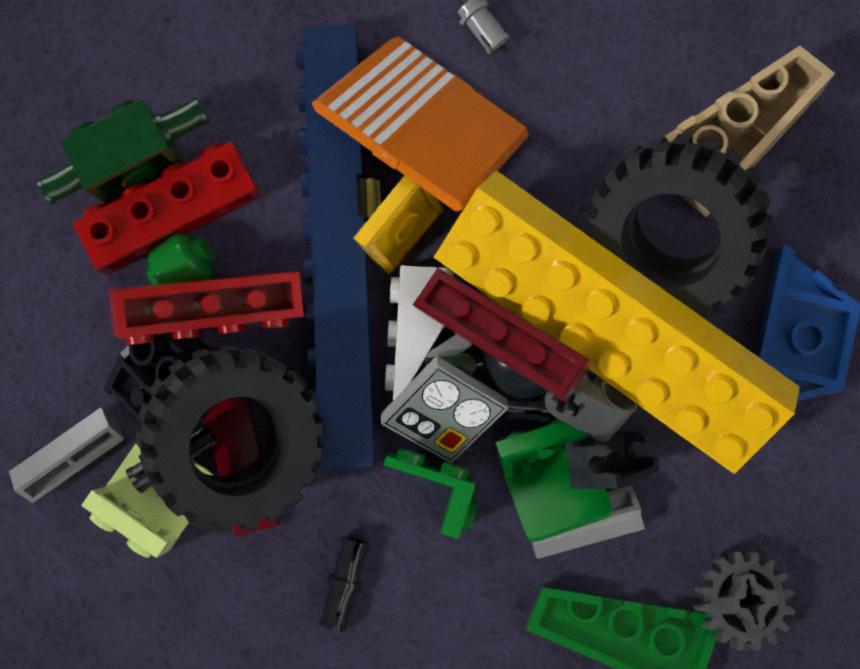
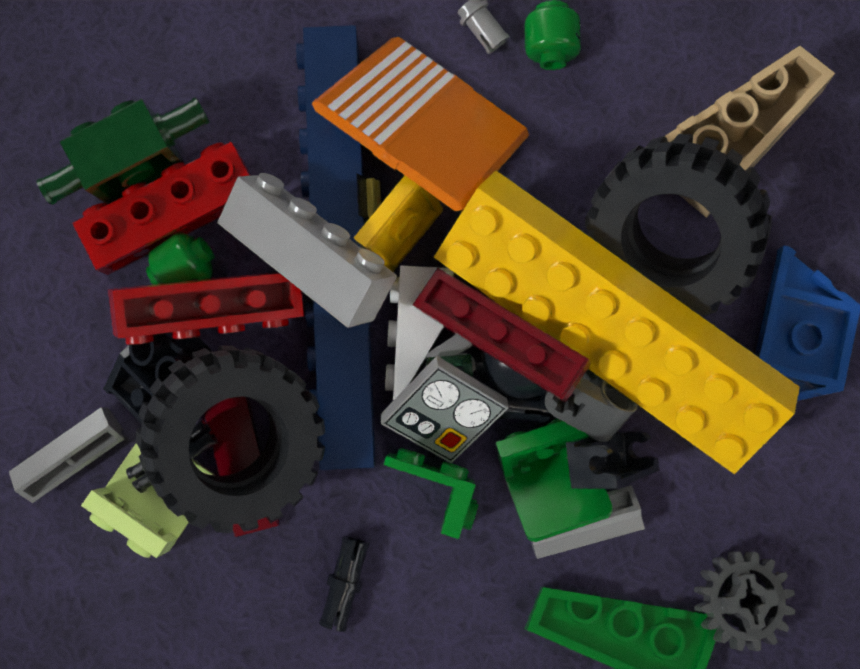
(307, 249): none -> light grey brick
(552, 34): none -> green head

